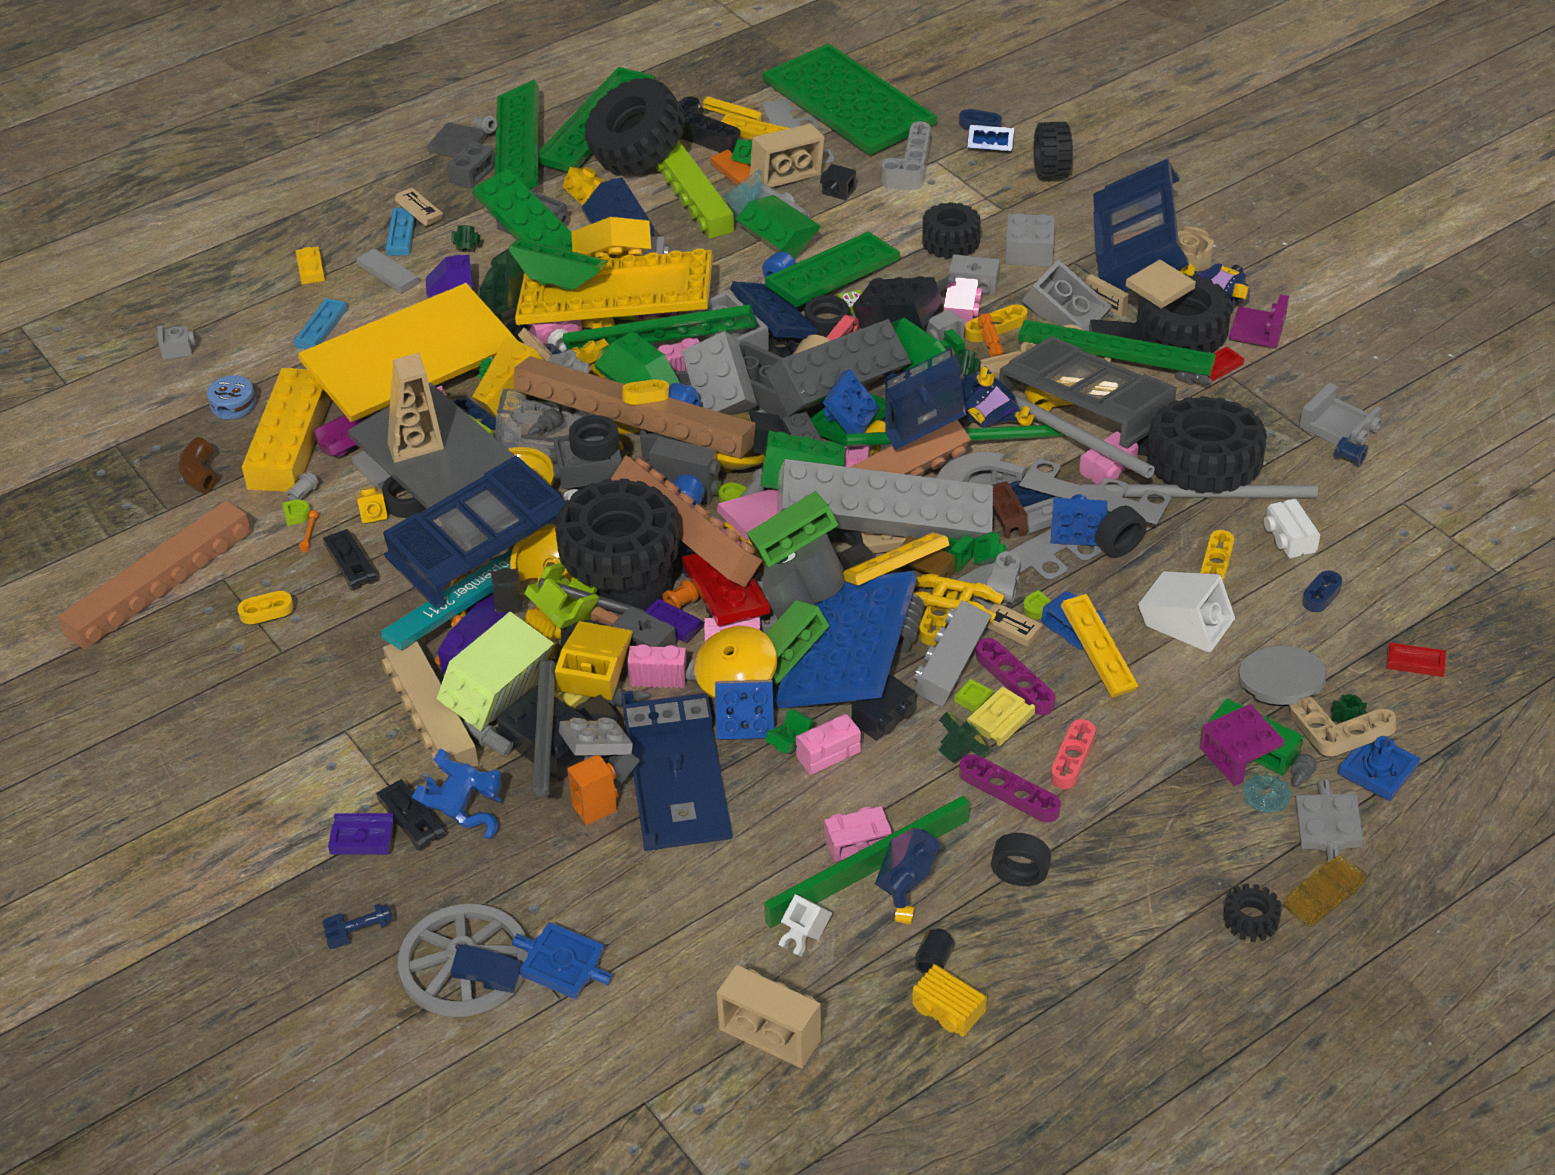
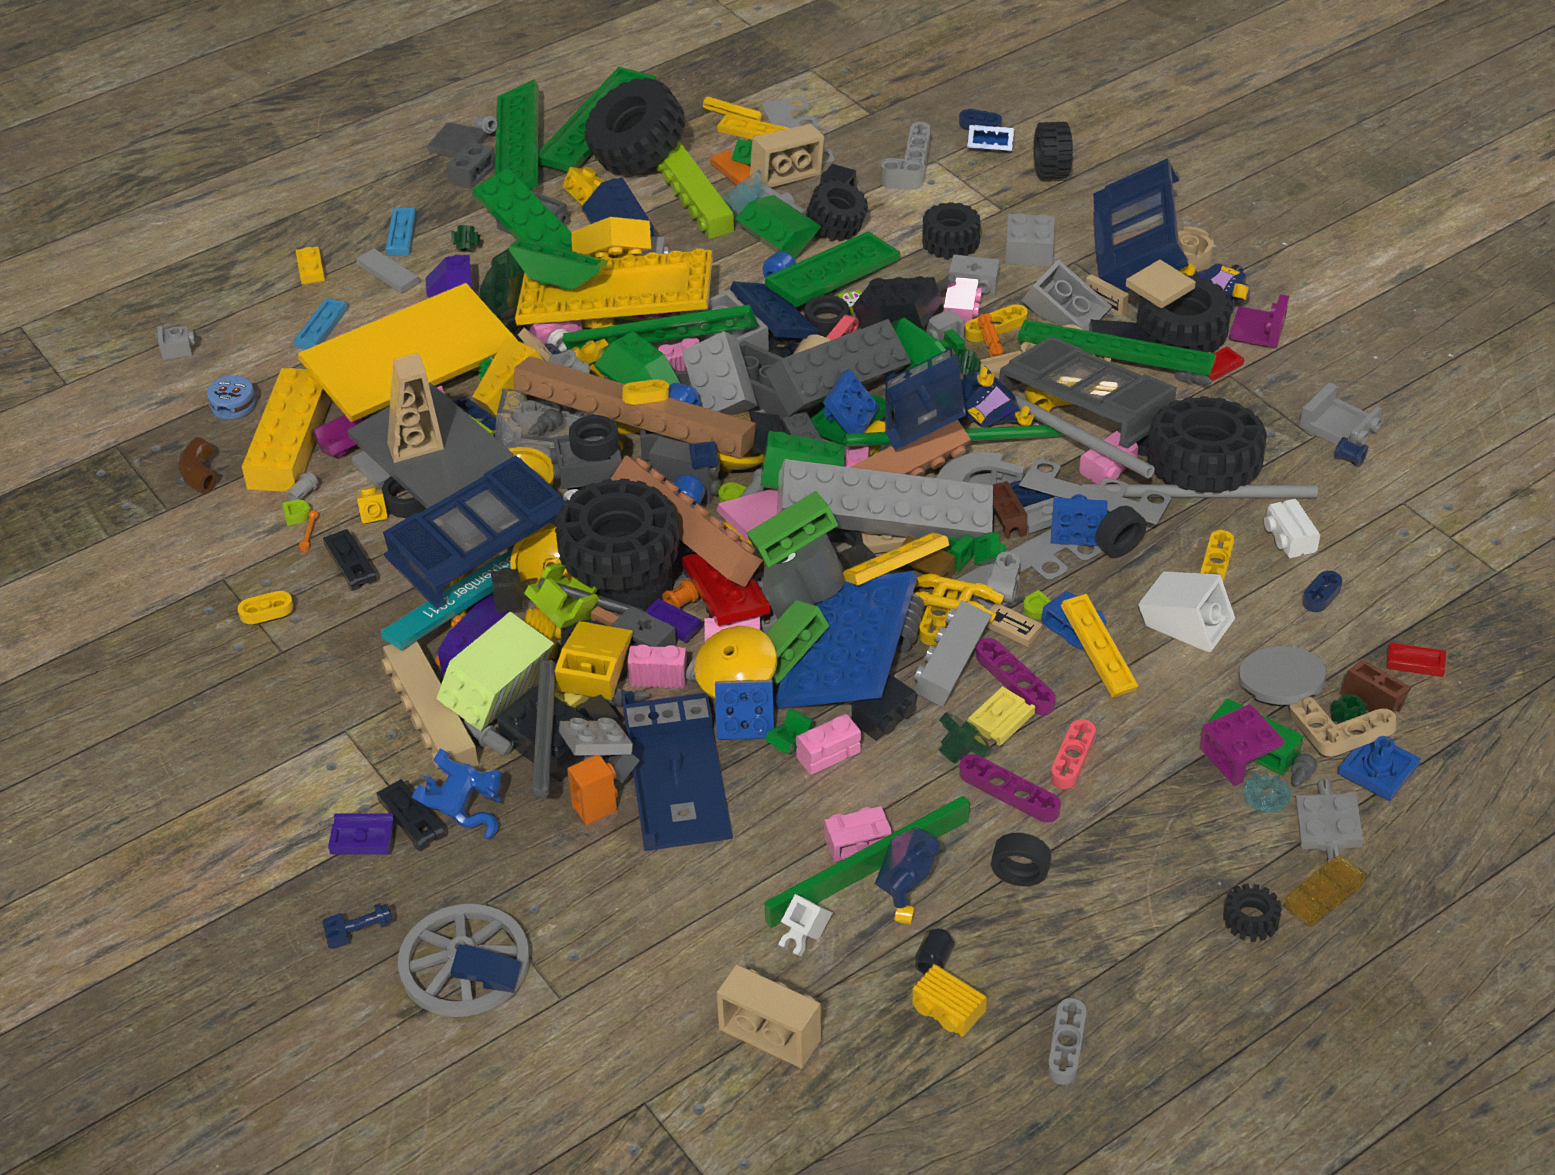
(154, 575): nougat brick -> none
(418, 206): tan tile -> none
(562, 960): blue plate -> none
(703, 454): none -> dark blue tile
(706, 130): black beam -> none
(837, 209): none -> black tyre
(848, 98): green plate -> none
(973, 695): lime tile -> none
(1072, 1052): none -> light grey beam
(1375, 687): none -> copper hinge

